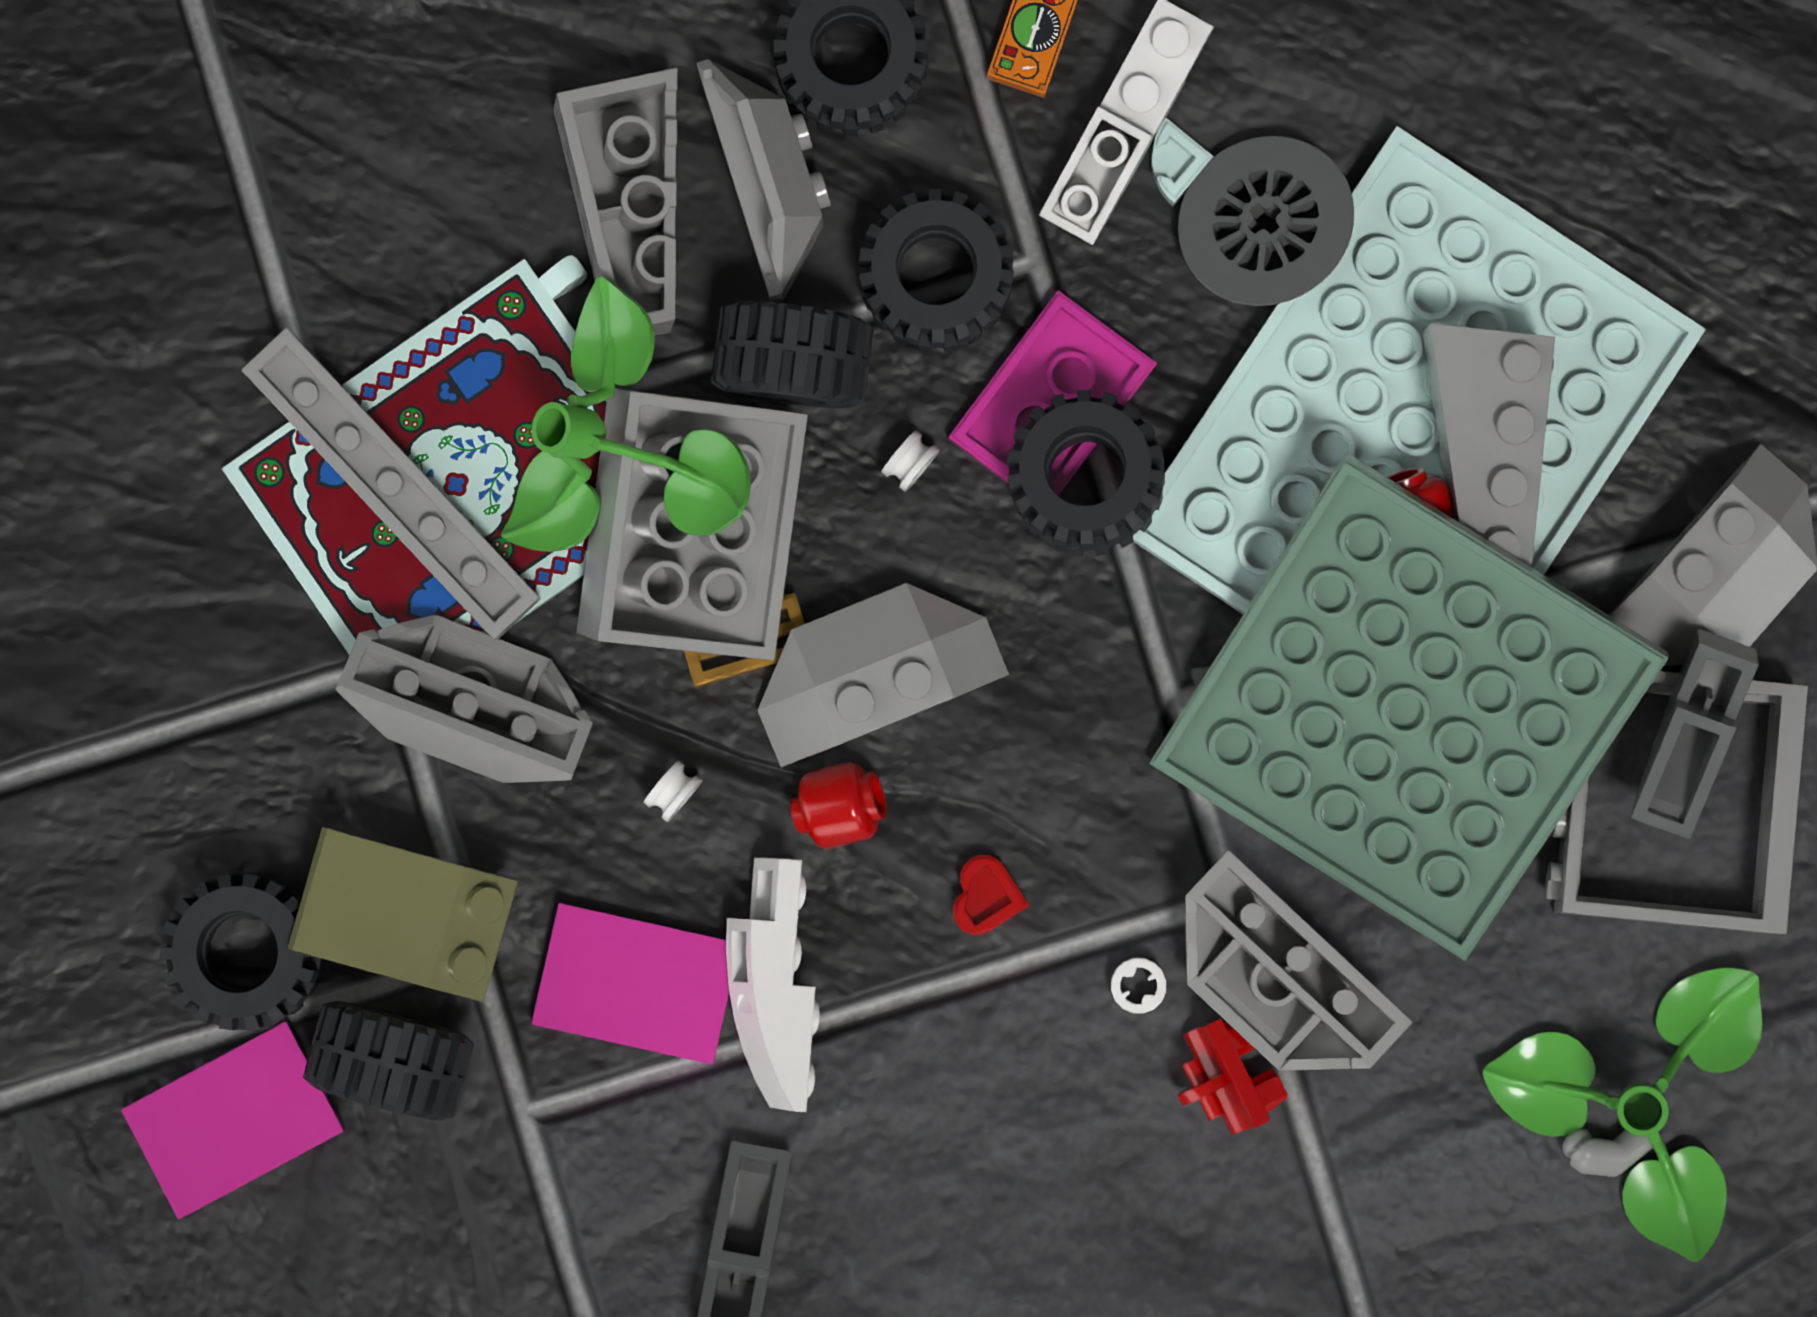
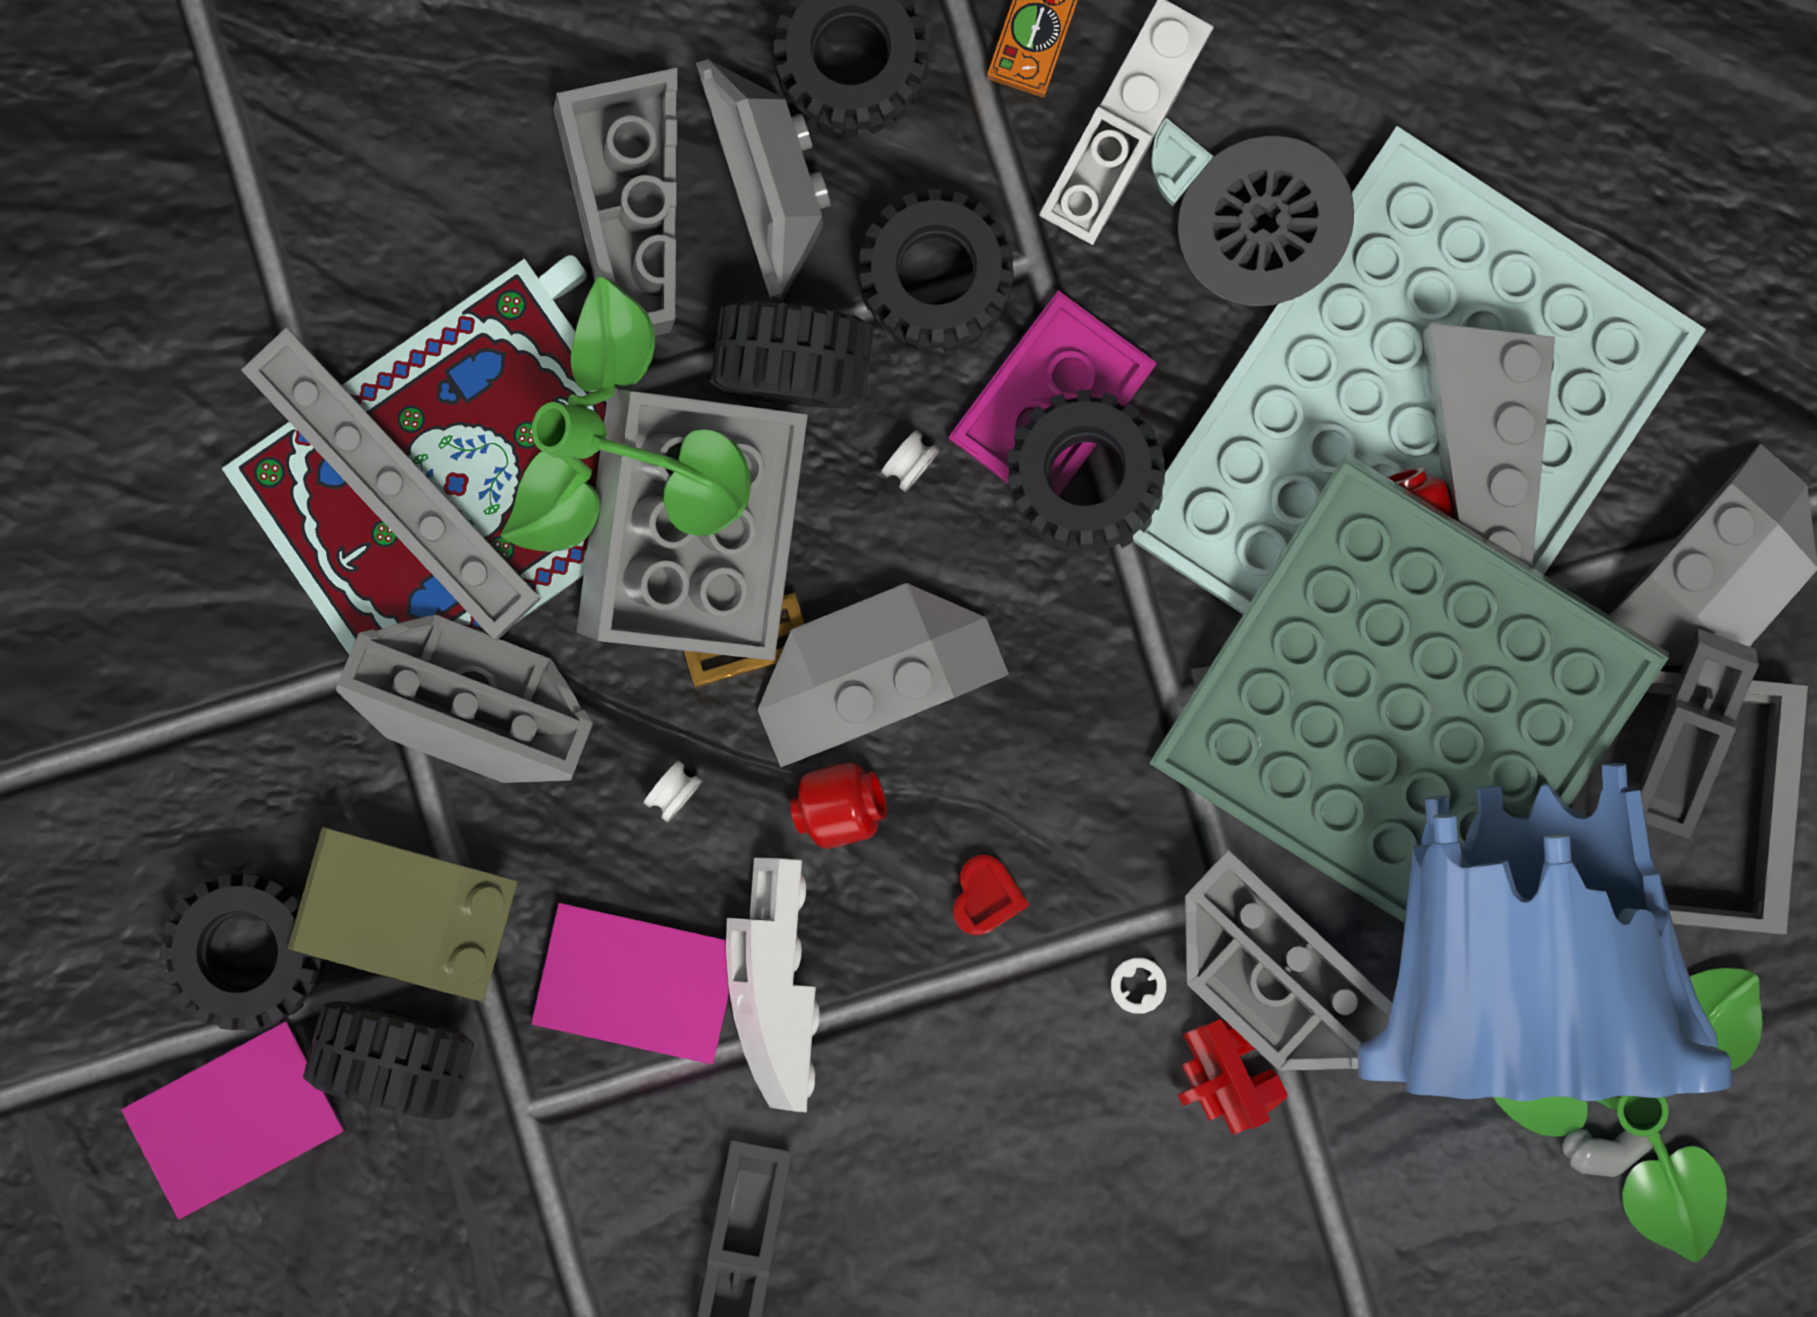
(1543, 961): none -> medium blue piece

